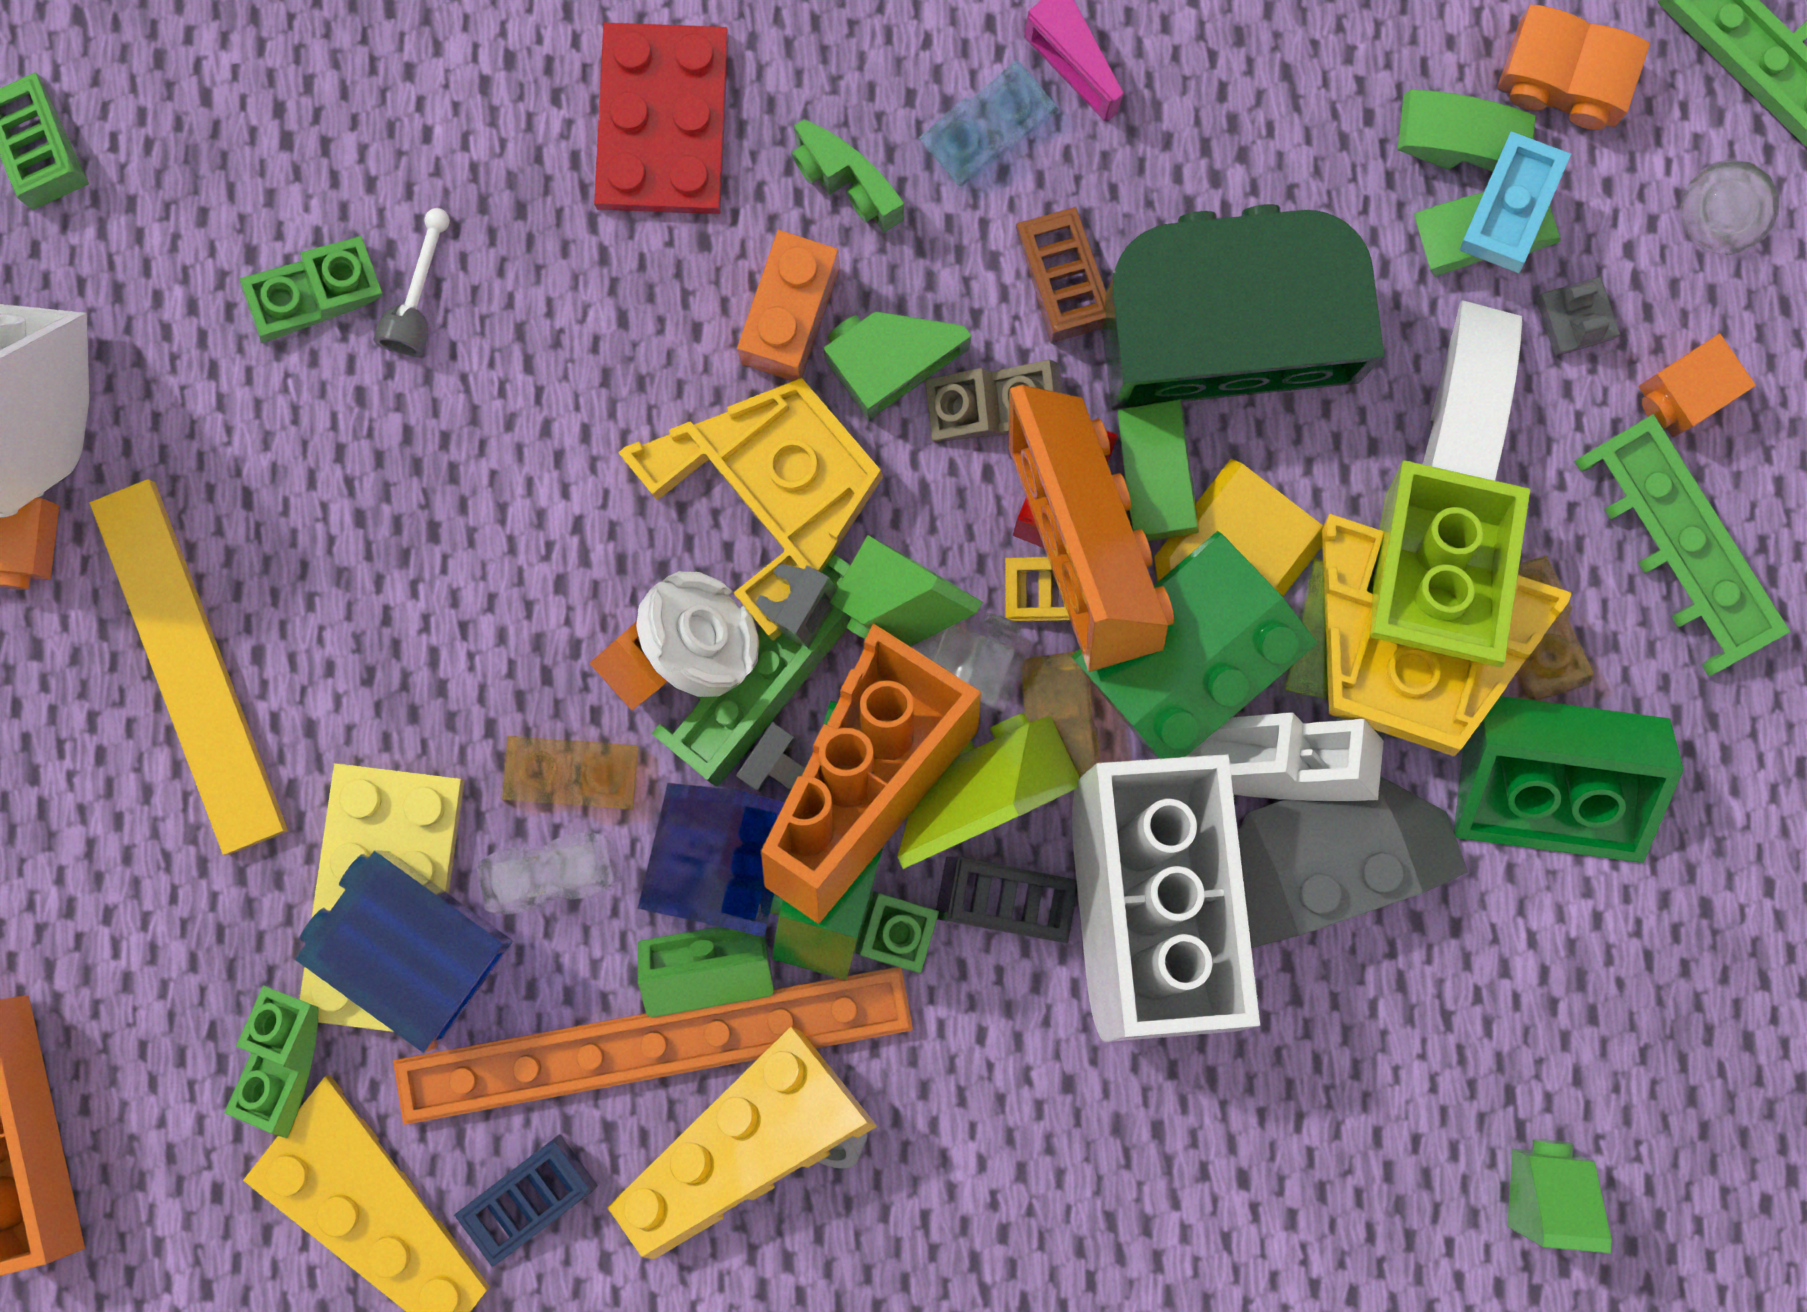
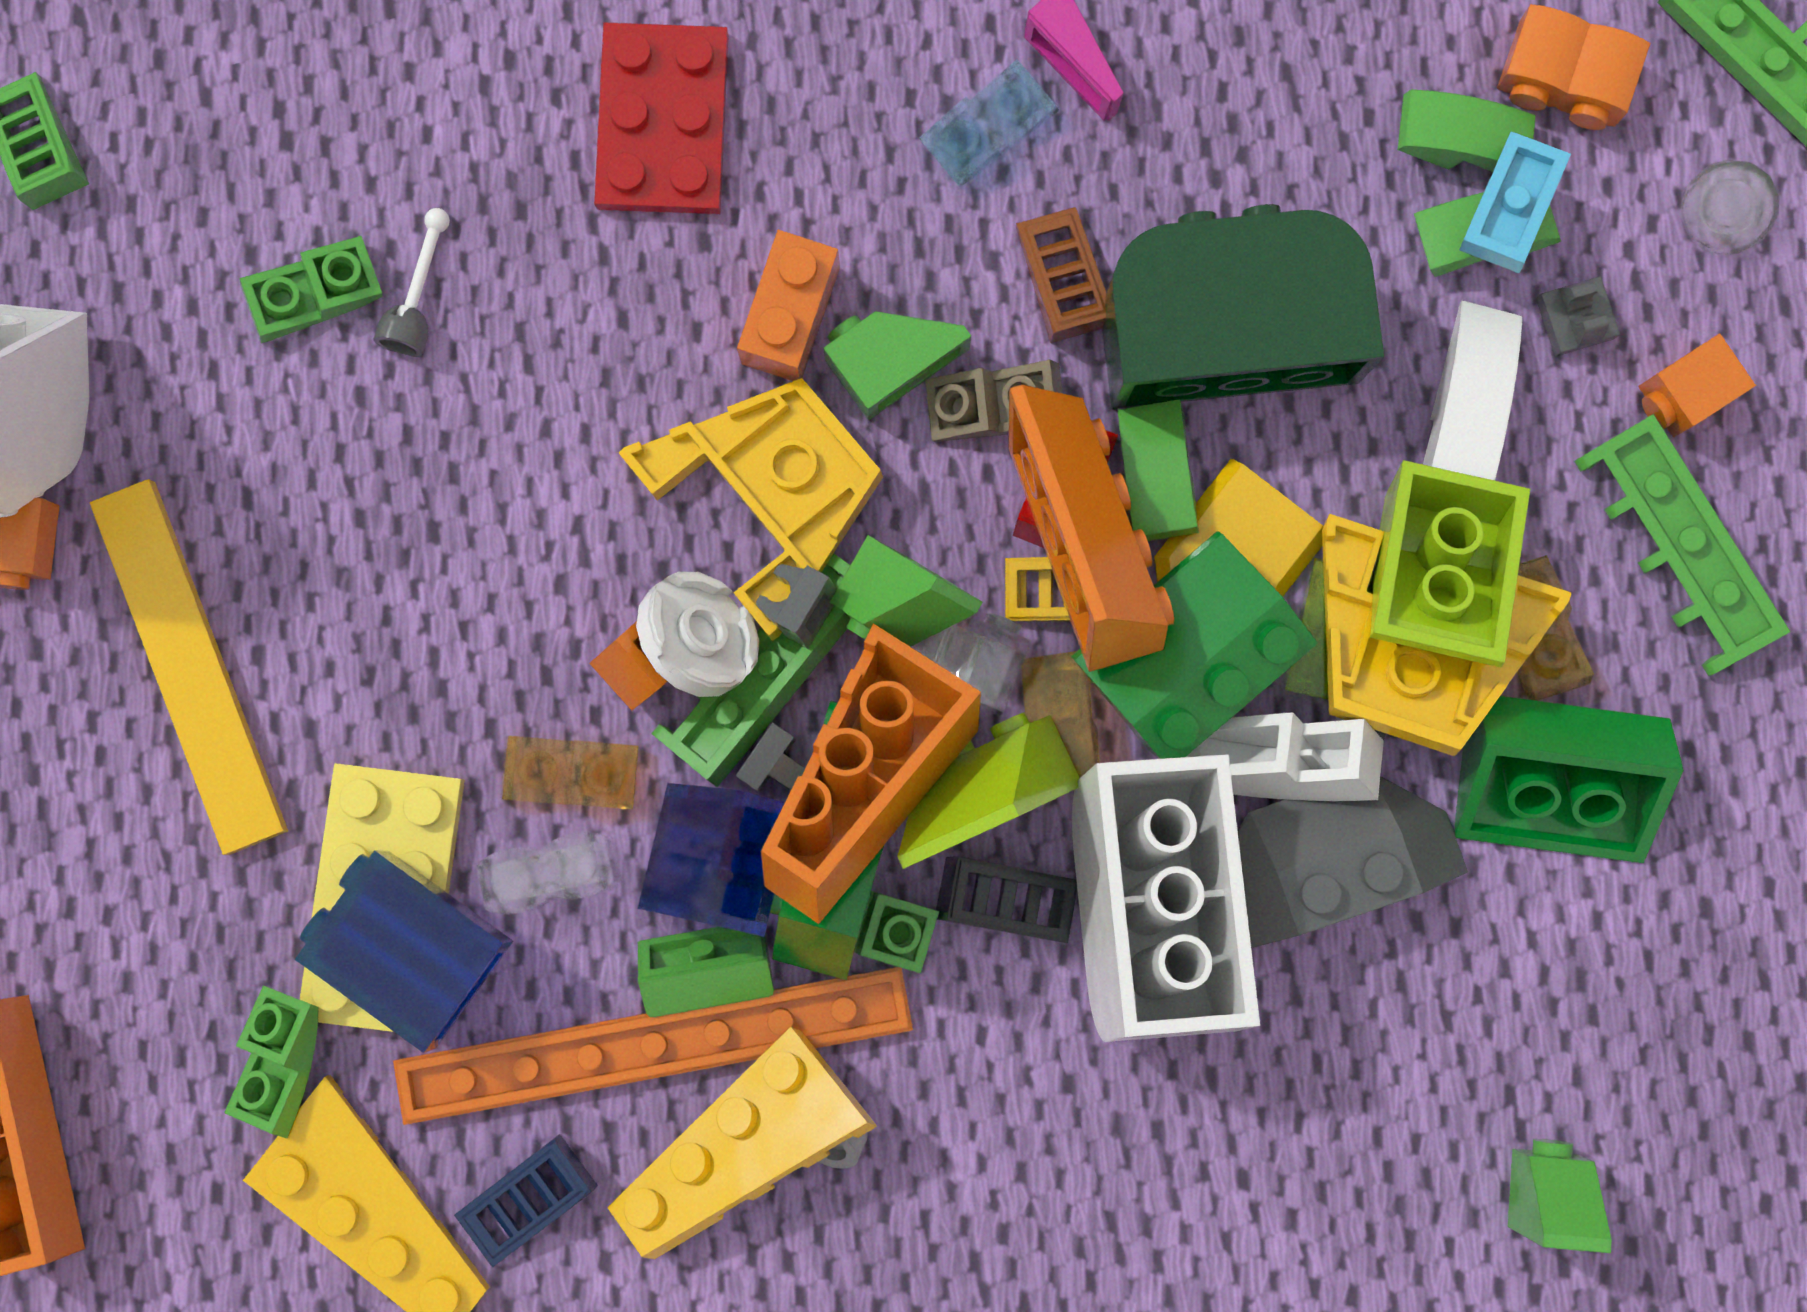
(837, 163): bright green slope -> none

